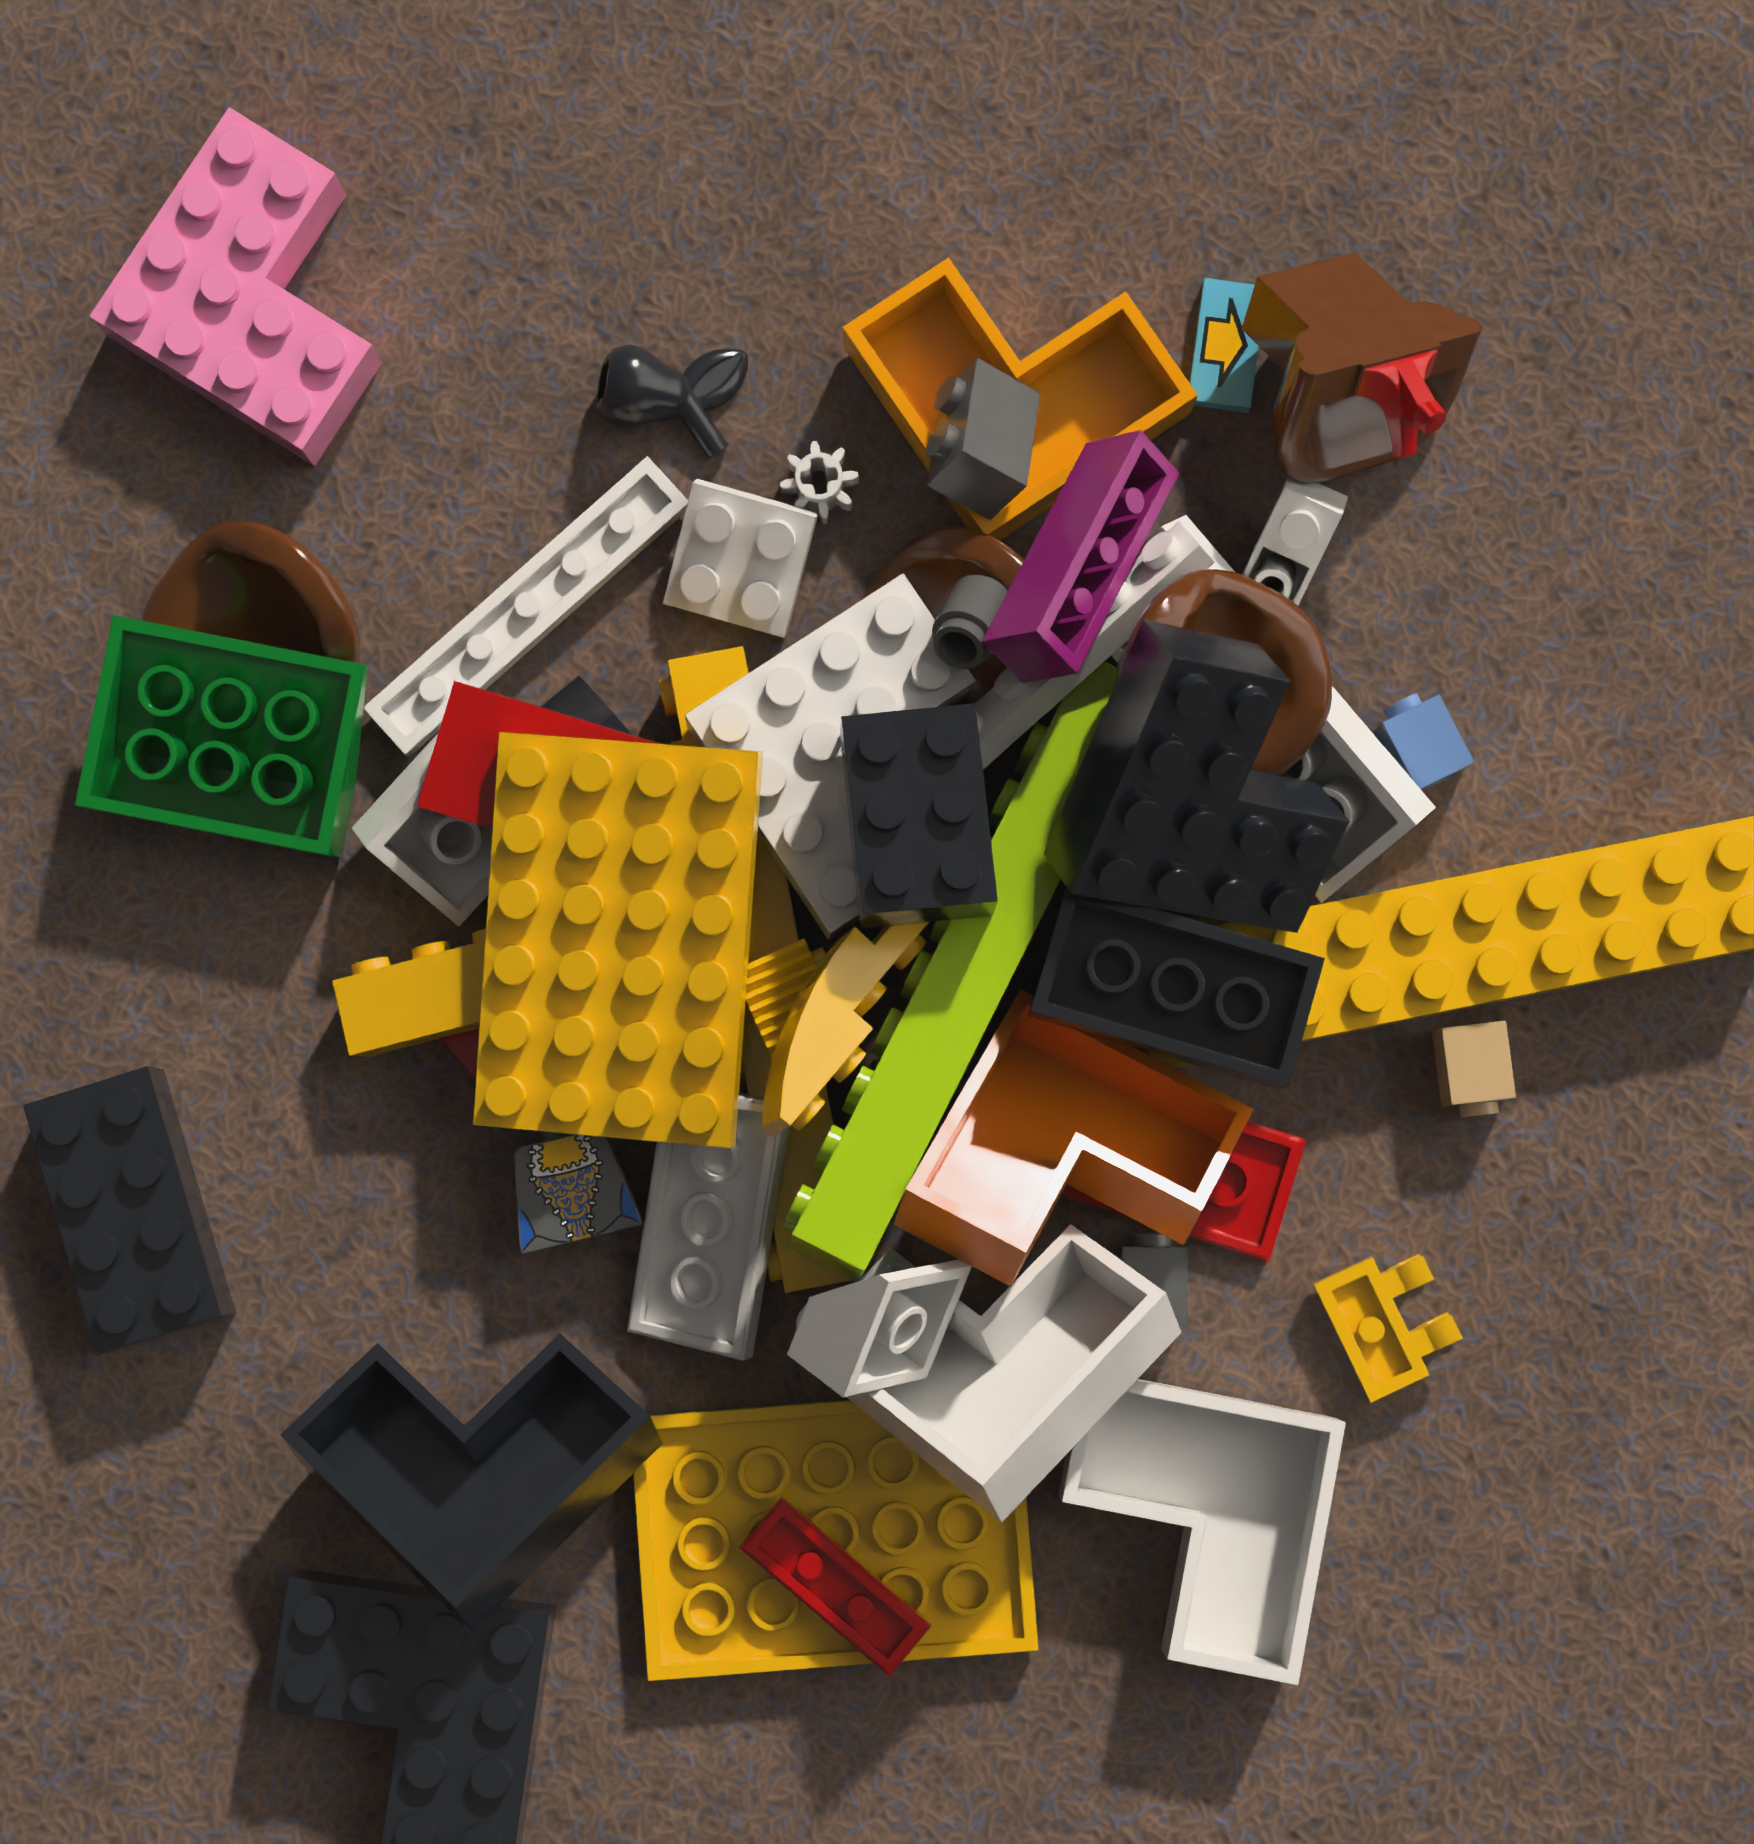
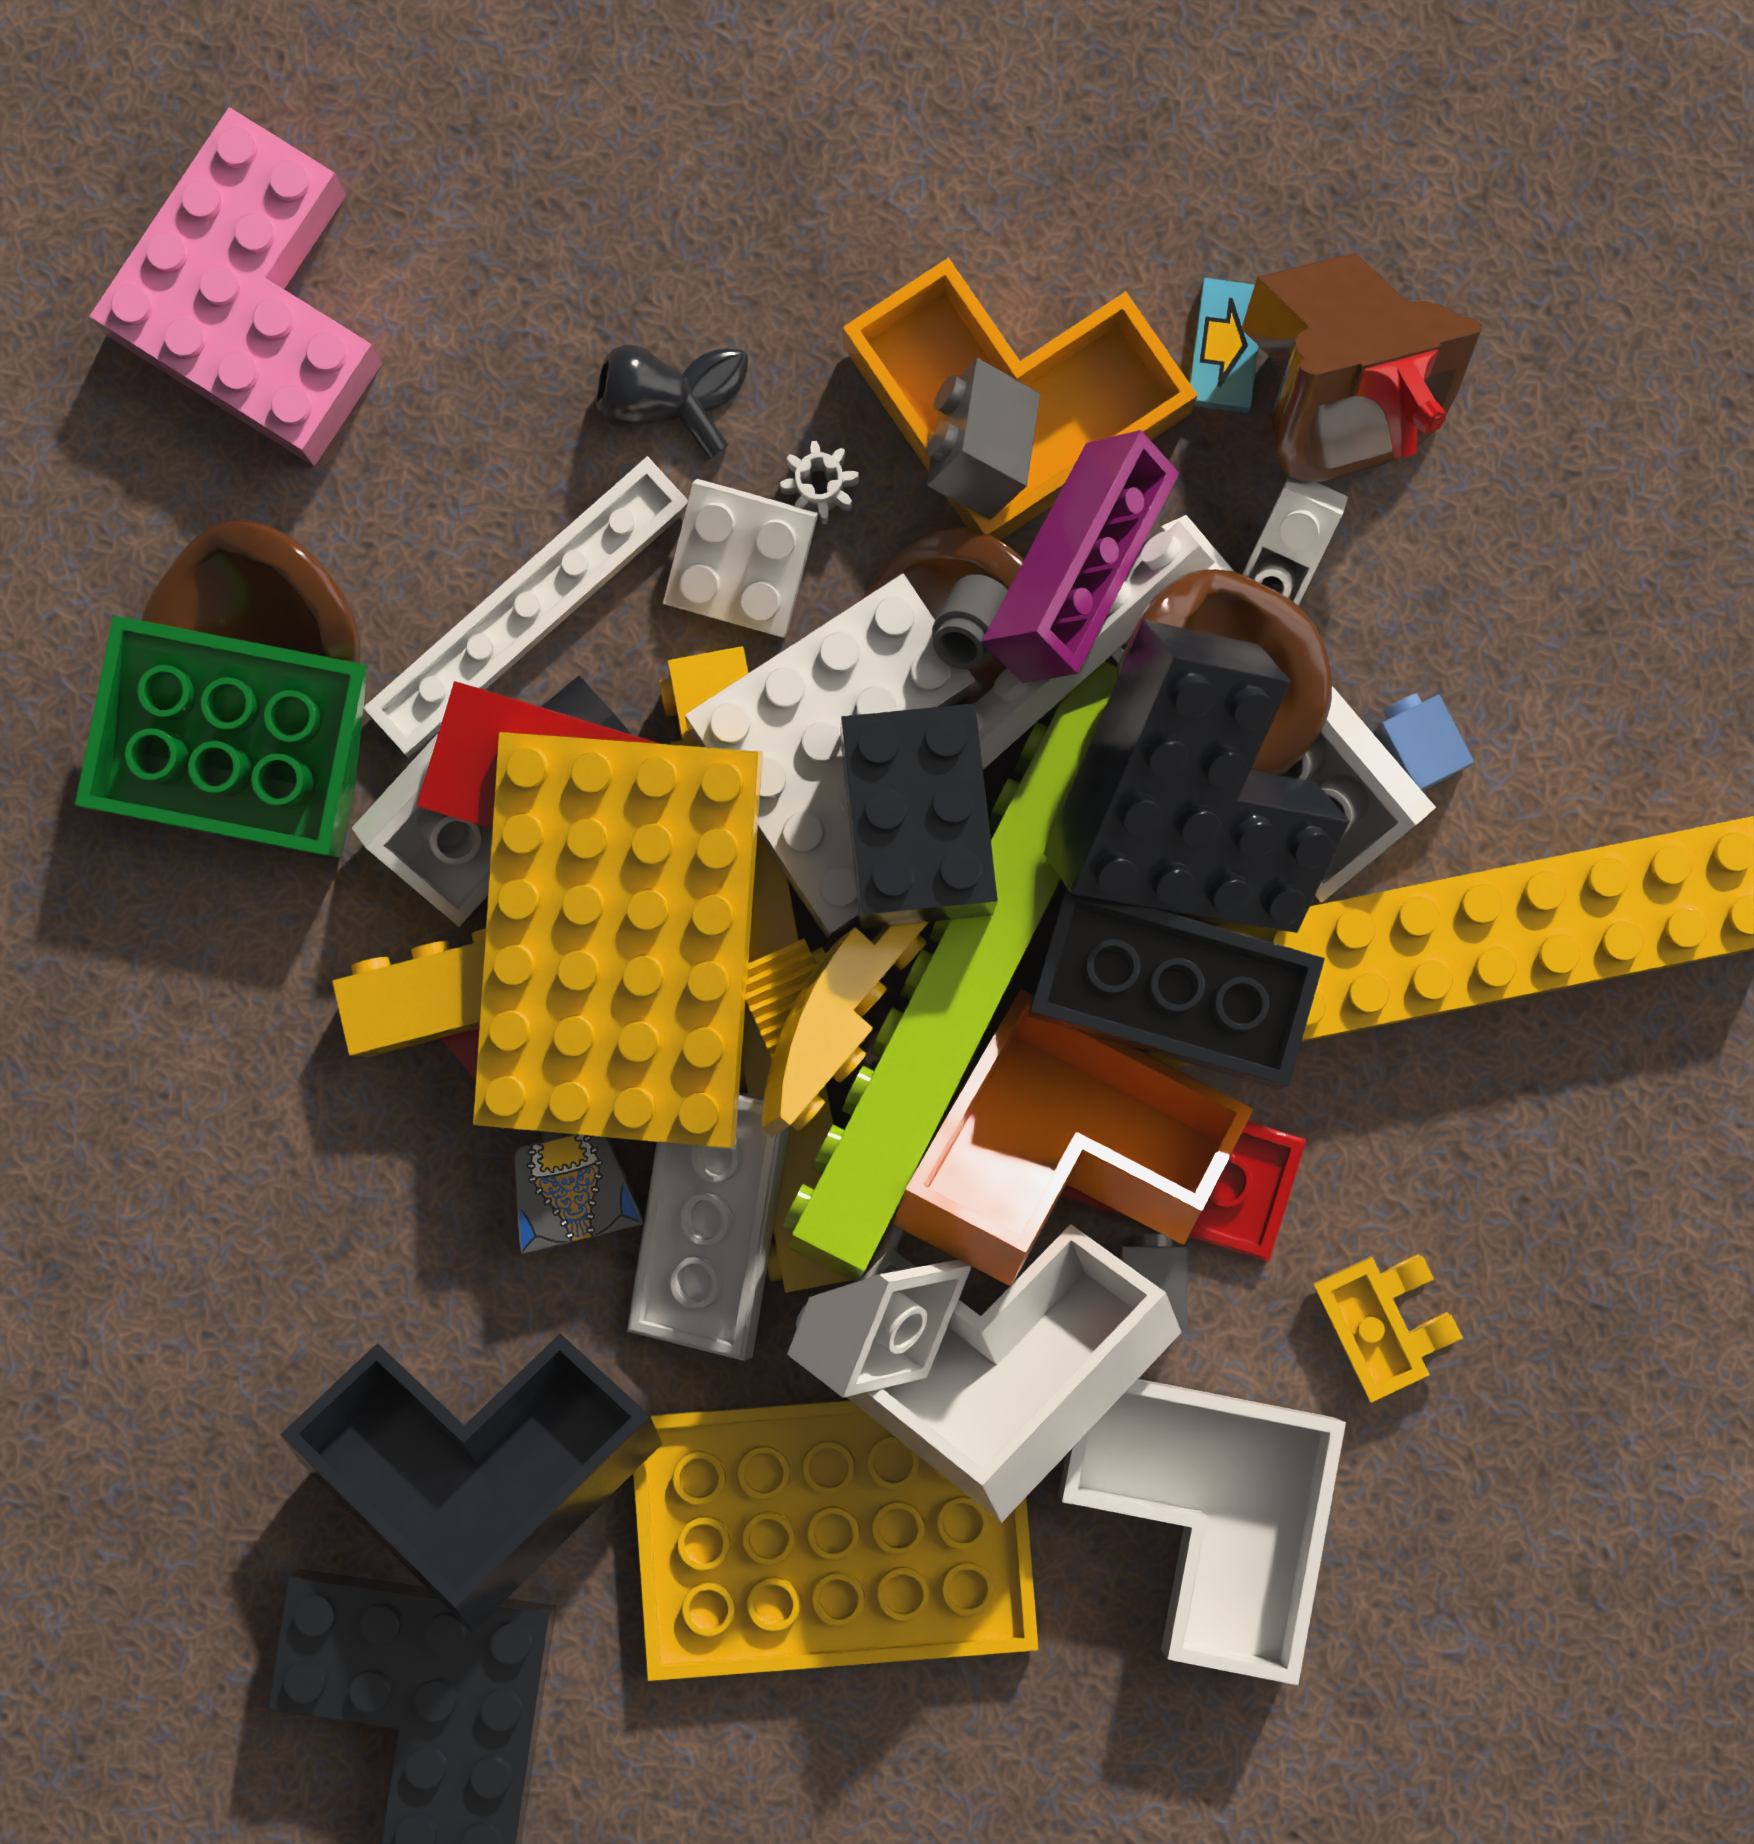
(129, 1209): black brick -> none
(835, 1586): red tile -> none
(1474, 1067): tan brick -> none

